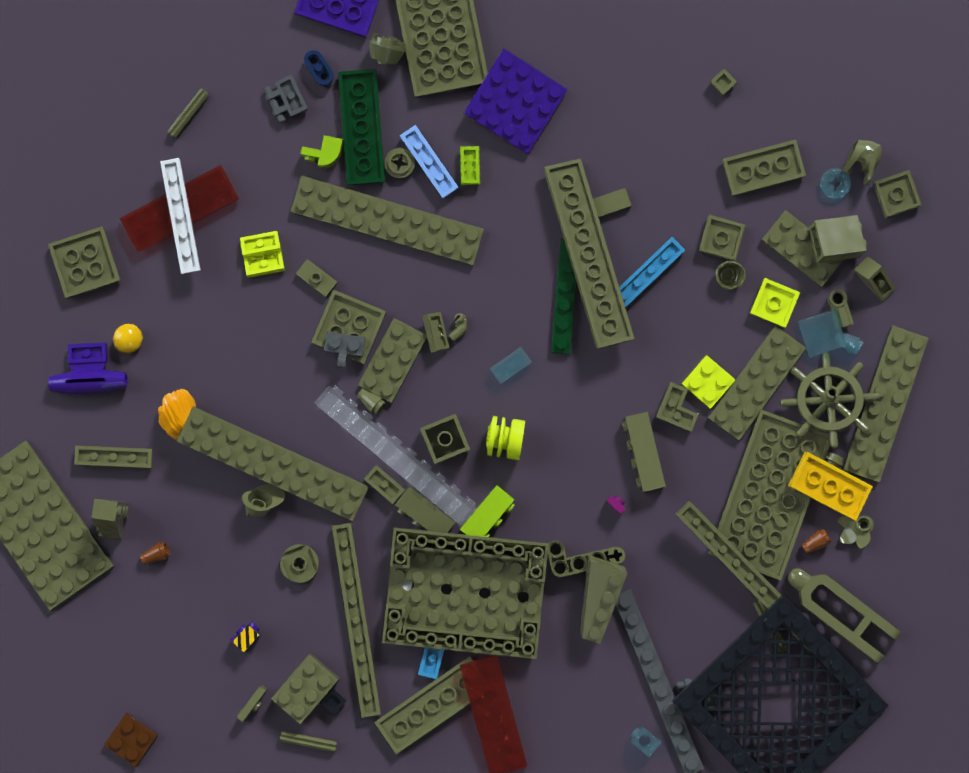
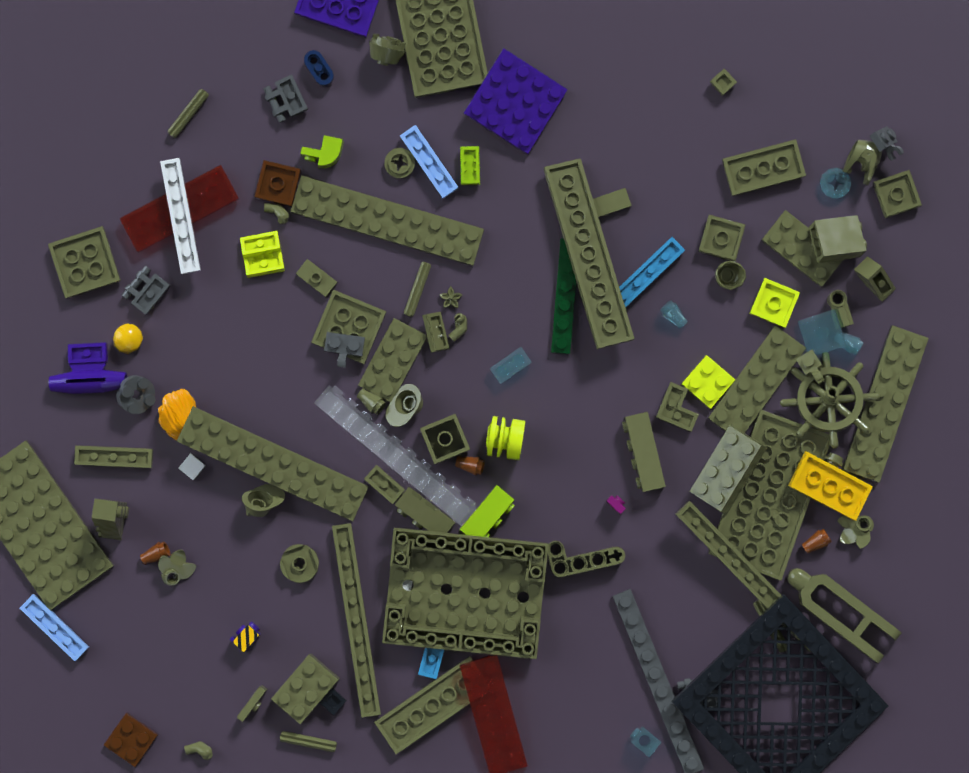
(54, 627): none -> light blue plate
(127, 389): none -> dark grey plate
(150, 293): none -> dark grey plate
(177, 565): none -> olive plate
(192, 466): none -> white tile
(201, 748): none -> olive arm
(277, 183): none -> reddish brown plate
(279, 211): none -> olive arm
(361, 127): dark green plate -> none
(404, 405): none -> olive piece
(417, 289): none -> olive axle
(450, 298): none -> olive plant
(473, 465): none -> dark orange cone
(601, 593): olive wedge -> none
(673, 313): none -> clear light blue cone
(728, 469): none -> olive brick
(810, 365): none -> olive plate
(885, 140): none -> dark grey plate

